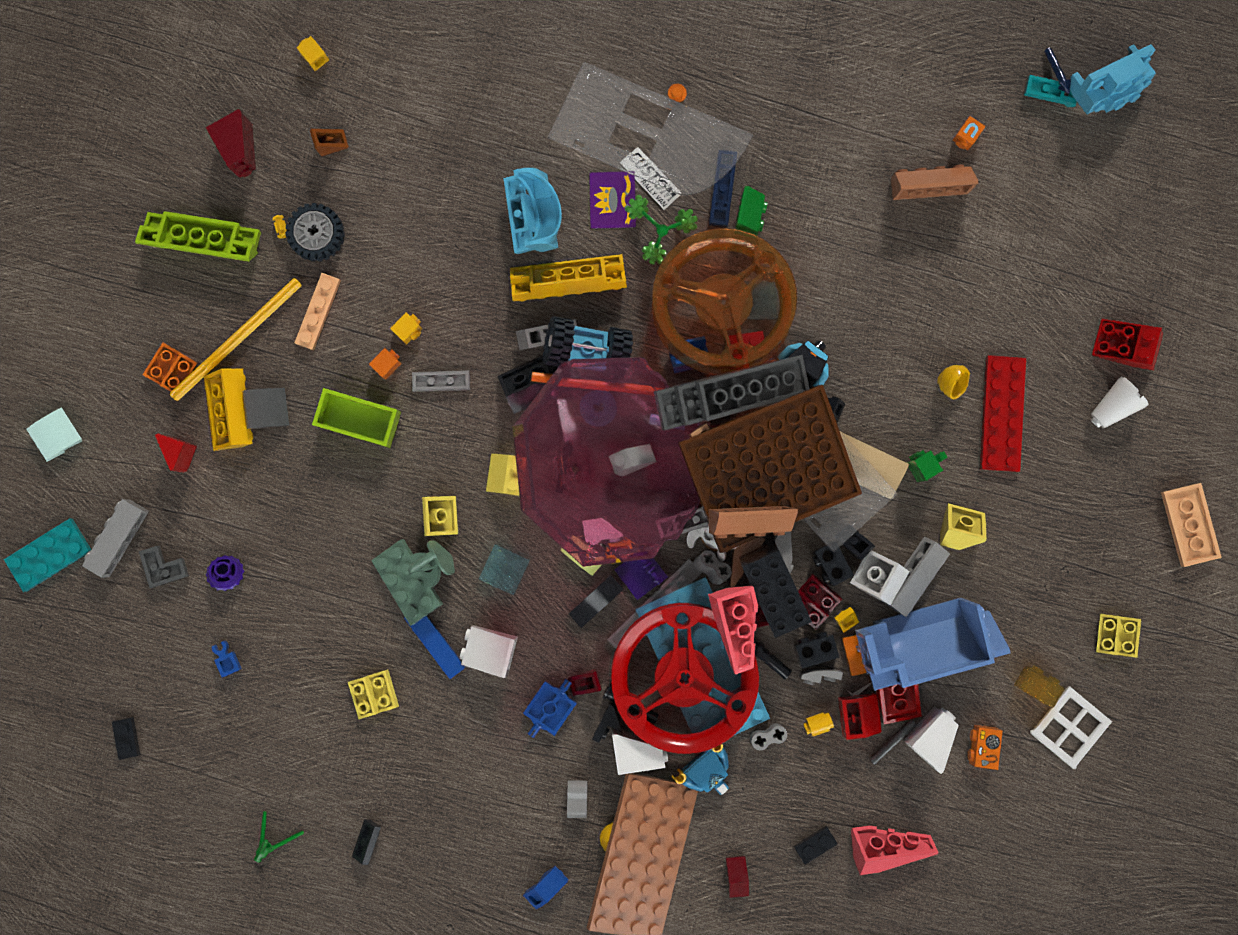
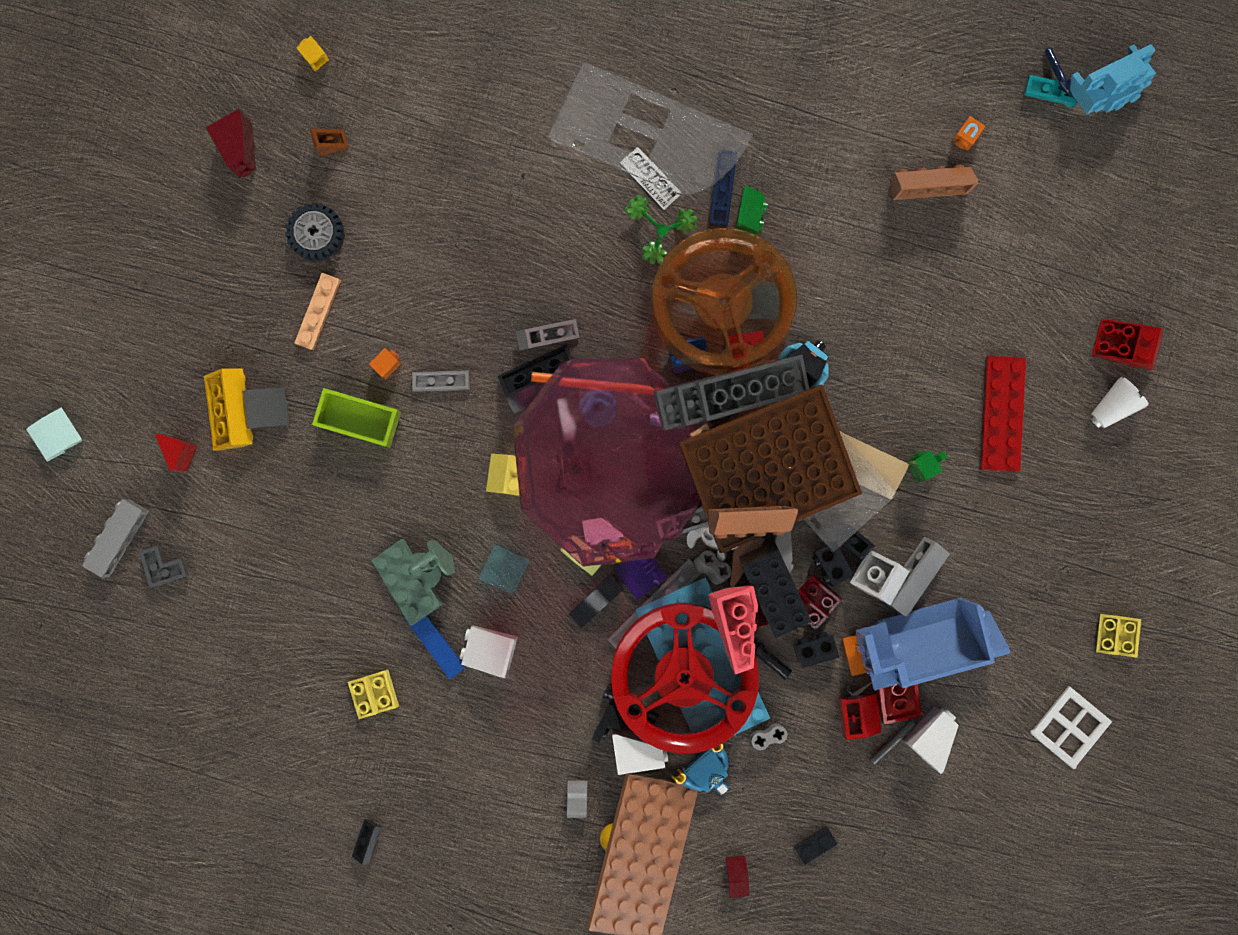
(47, 555): teal plate -> none
(126, 738): black plate -> none
(169, 367): orange slope -> none
(199, 235): lime slope -> none
(224, 573): dark purple piece -> none
(227, 662): blue plate -> none
(234, 340): yellow axle -> none
(265, 847): green plant -> none
(280, 226): yellow piece -> none
(407, 328): yellow brick -> none
(440, 515): light yellow slope -> none
(533, 213): medium azure piece -> none
(546, 888): blue slope -> none
(549, 708): blue plate -> none
(567, 278): yellow slope -> none
(568, 342): black plate -> none
(585, 682): dark red slope -> none
(609, 198): dark purple sticker -> none
(632, 459): light grey slope -> none
(677, 92): orange plate -> none
(815, 675): light grey slope -> none
(818, 724): yellow brick -> none
(837, 406): black tile -> none
(846, 619): yellow plate -> none
(882, 850): coral wedge -> none
(954, 381): yellow hat -> none
(962, 527): light yellow slope -> none
(985, 747): orange brick -> none
(1039, 686): clear yellow brick -> none
(1191, 525): light nougat plate -> none

